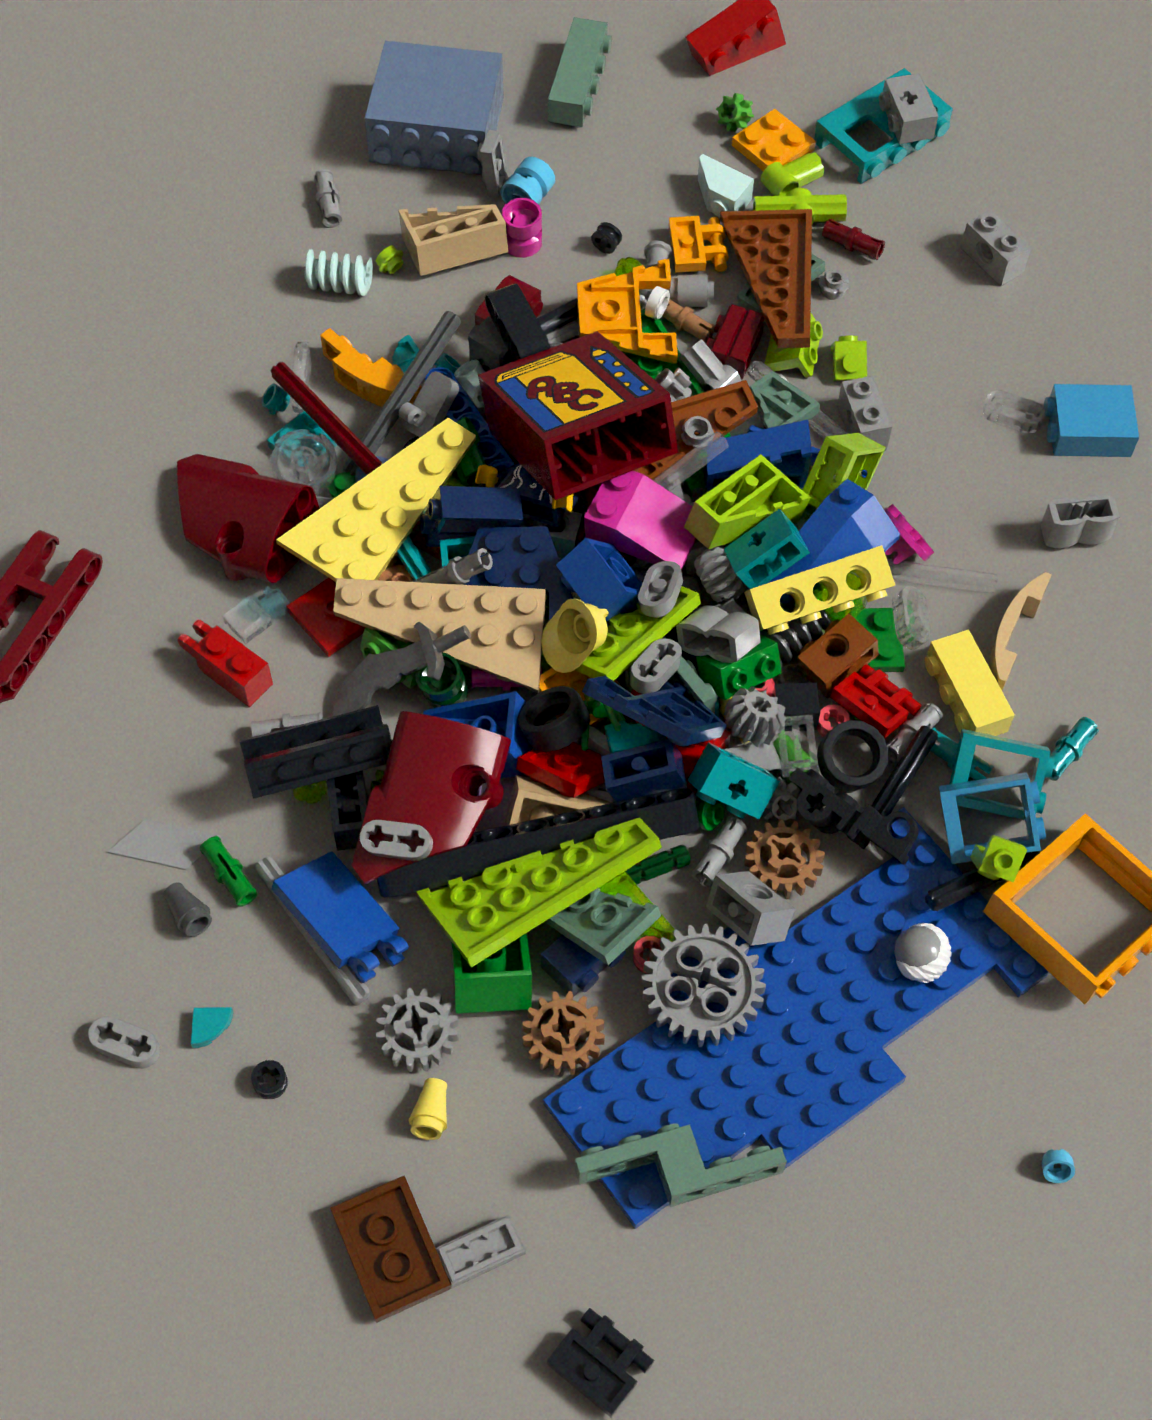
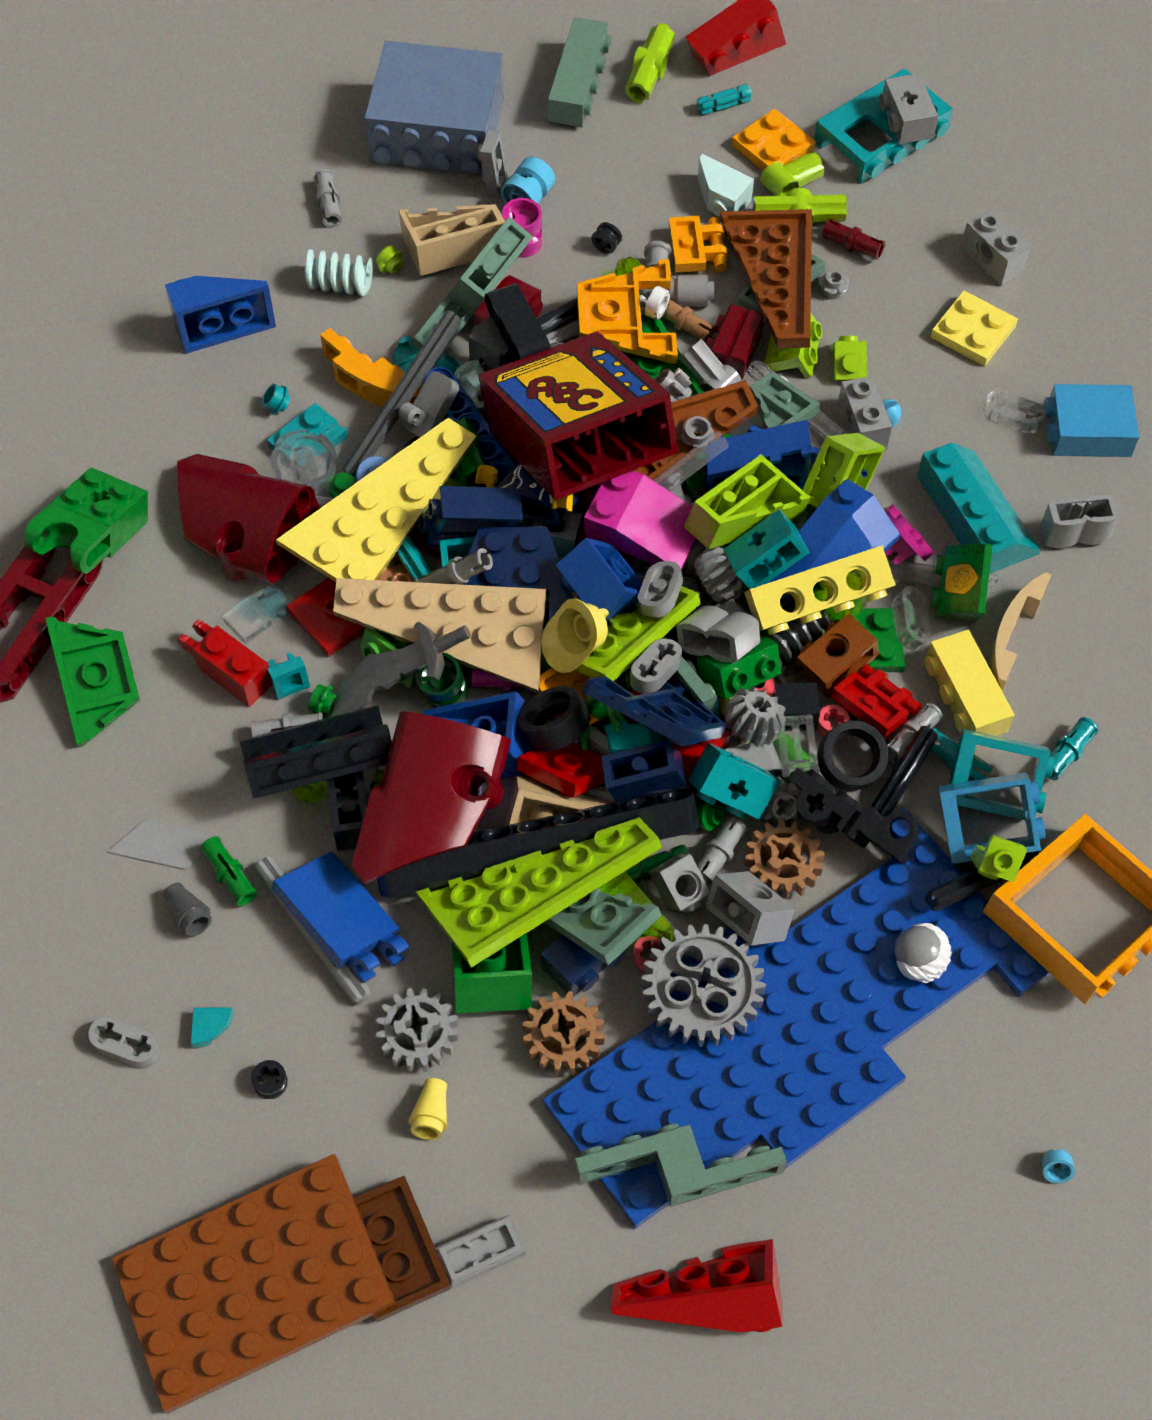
(90, 519): none -> green brick
(93, 676): none -> green wing
(218, 309): none -> blue slope
(252, 1282): none -> dark orange plate
(288, 676): none -> teal tile
(302, 368): clear tile -> none
(322, 699): none -> green plate
(325, 418): dark red axle -> none
(398, 831): light grey beam -> none
(478, 278): none -> sand green bracket
(591, 1370): black plate -> none
(650, 63): none -> lime piece
(665, 879): none -> light grey brick
(723, 1293): none -> red wedge
(724, 99): none -> teal axle
(735, 112): bright green gear -> none
(893, 410): none -> medium azure hinge
(961, 582): none -> green slope
(974, 328): none -> light yellow plate
(975, 504): none -> teal slope

